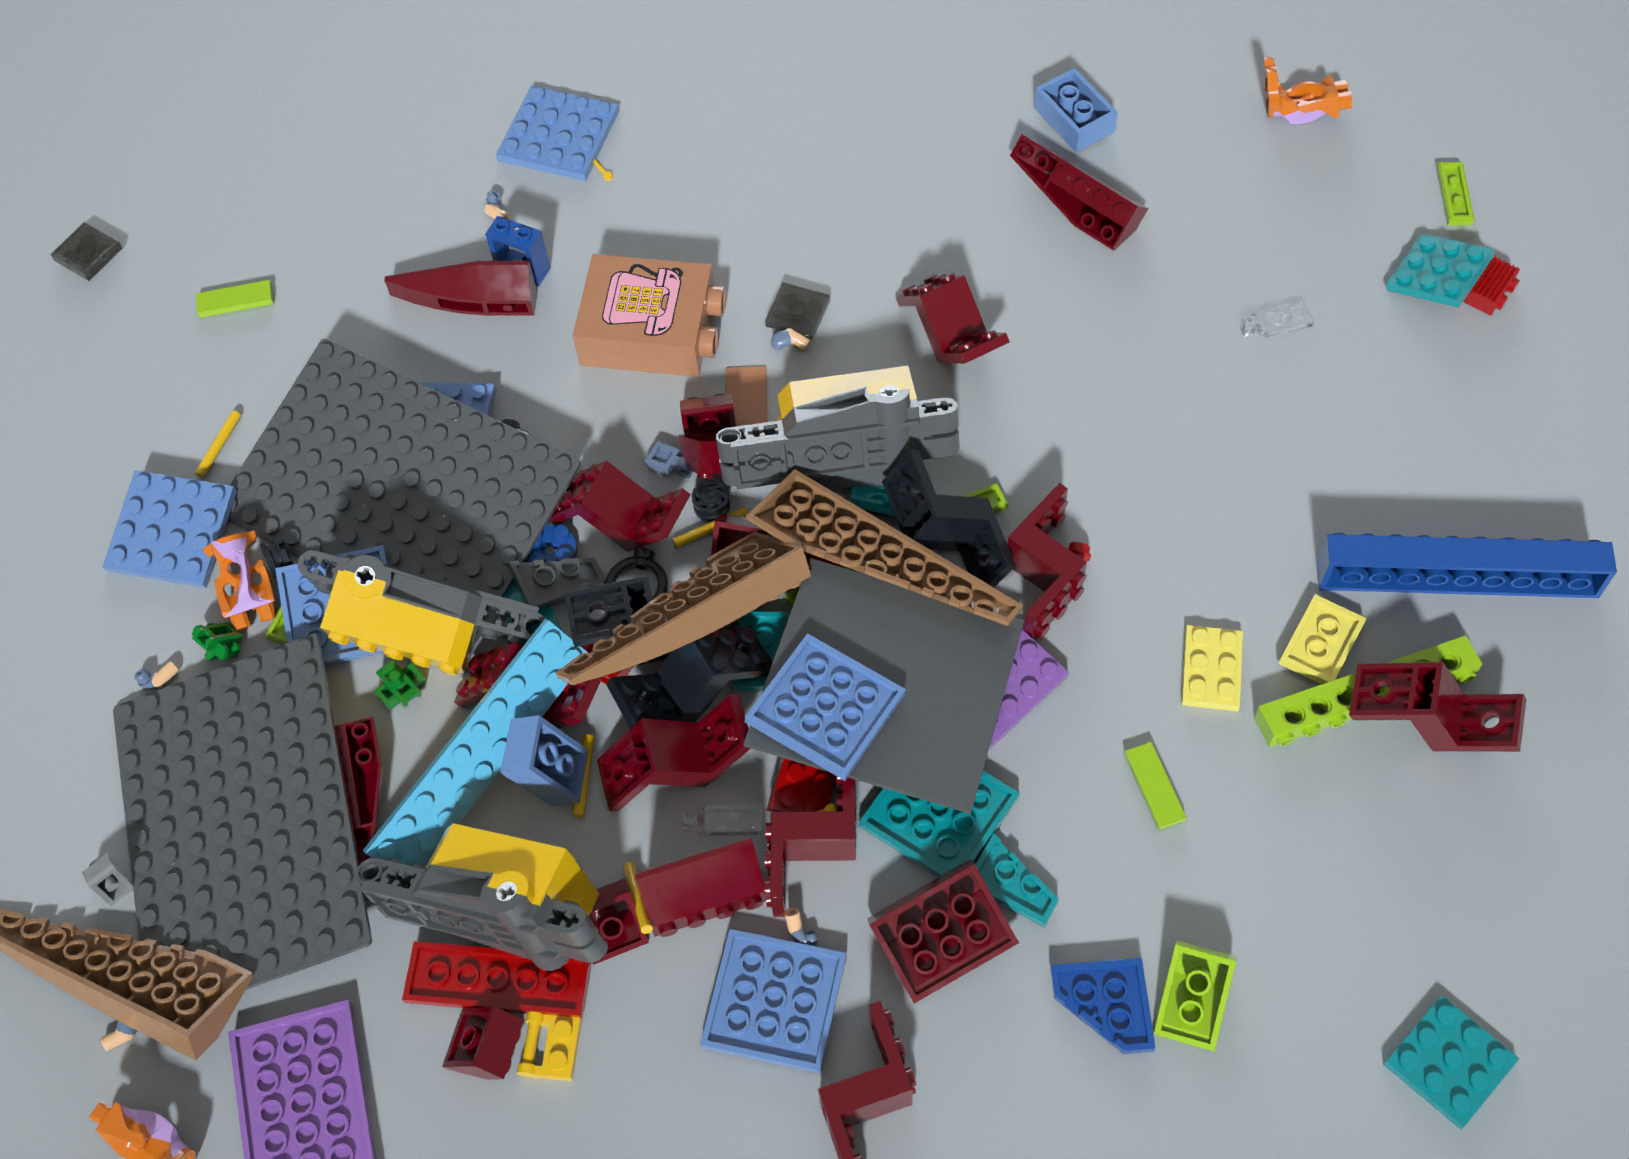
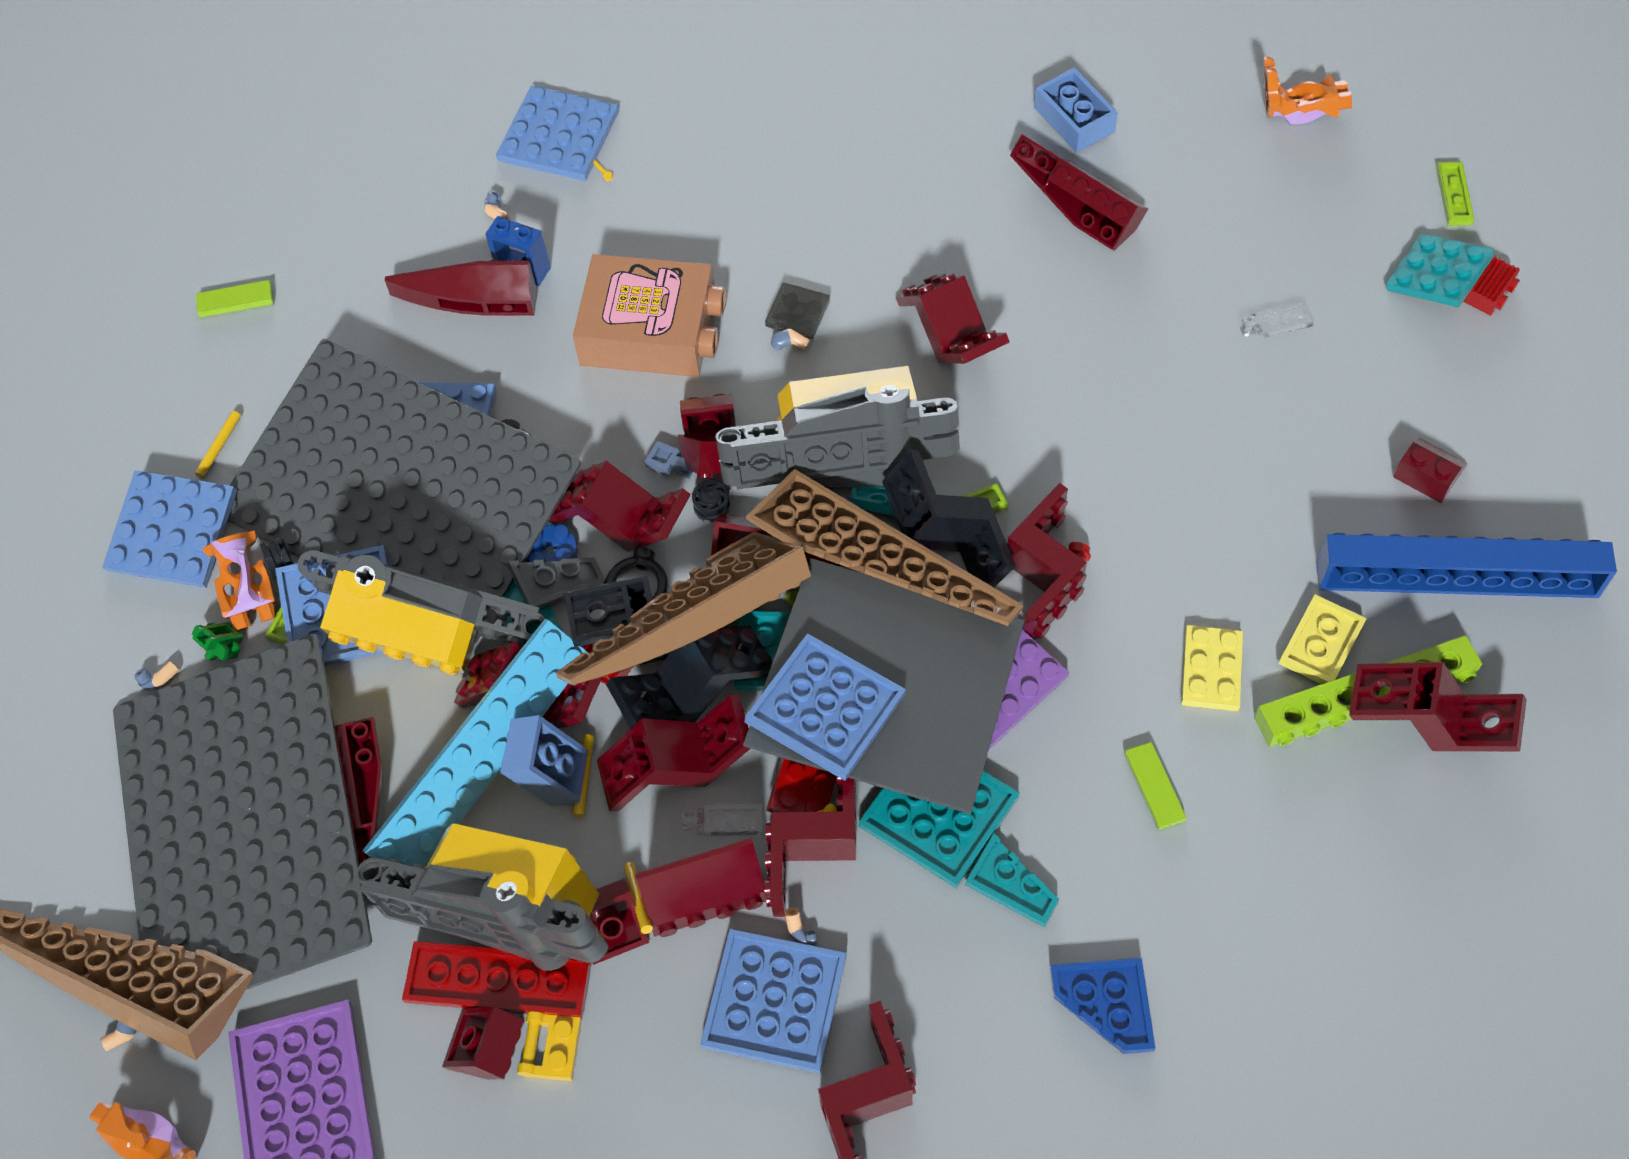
(86, 251): clear smoke plate -> none
(107, 879): light grey slope -> none
(398, 680): green piece -> none
(703, 530): yellow bar -> none
(748, 393): nougat piece -> none
(942, 931): dark red slope -> none
(1195, 995): lime slope -> none
(1429, 469): none -> dark red slope
(1451, 1062): teal plate -> none

